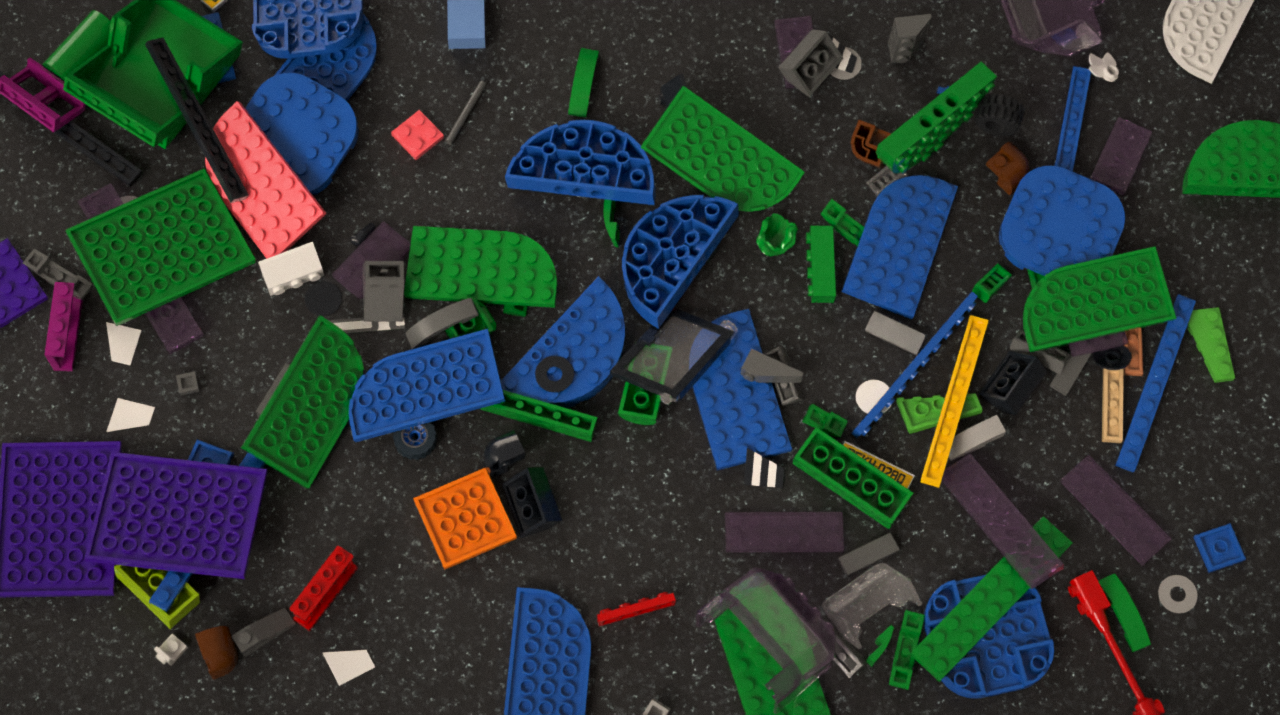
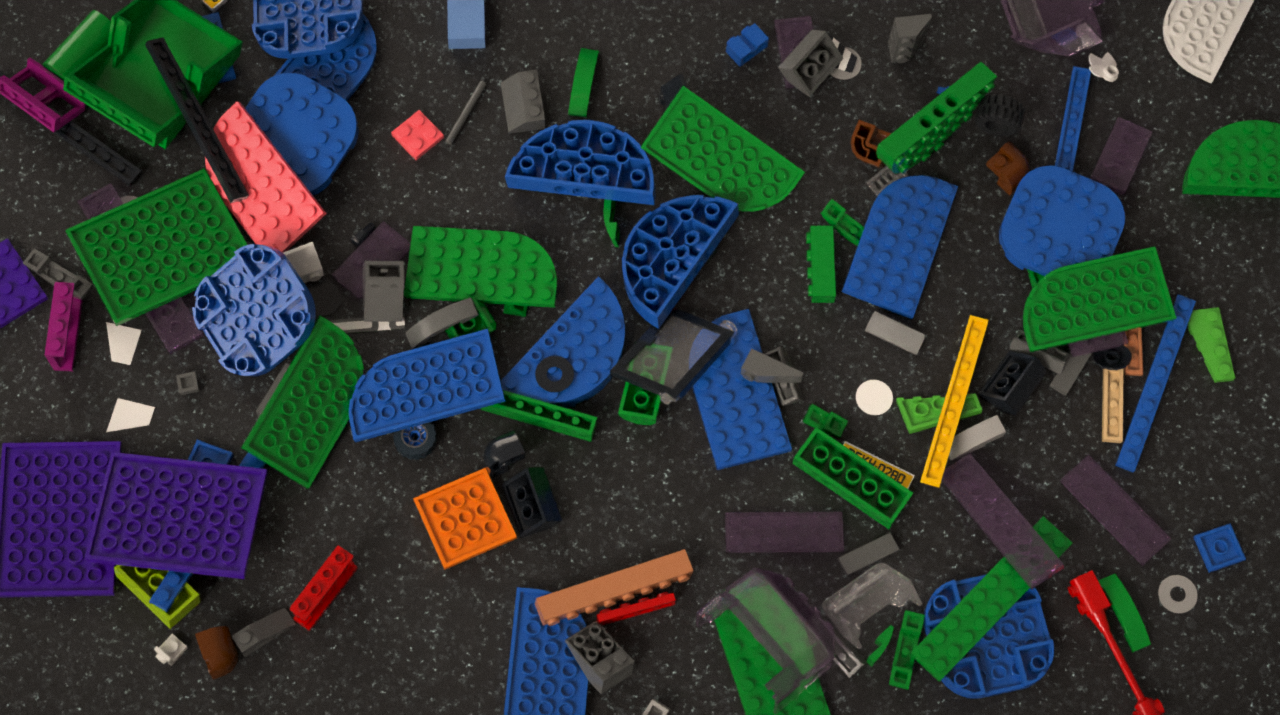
(254, 310): none -> blue plate
(348, 664): white sticker -> none
(523, 102): none -> dark grey slope
(600, 657): none -> dark grey slope
(613, 587): none -> nougat brick
(747, 45): none -> blue brick
(762, 471): sticker -> none
(776, 235): green hair -> none
(910, 372): blue plate -> none
(983, 291): green slope -> none

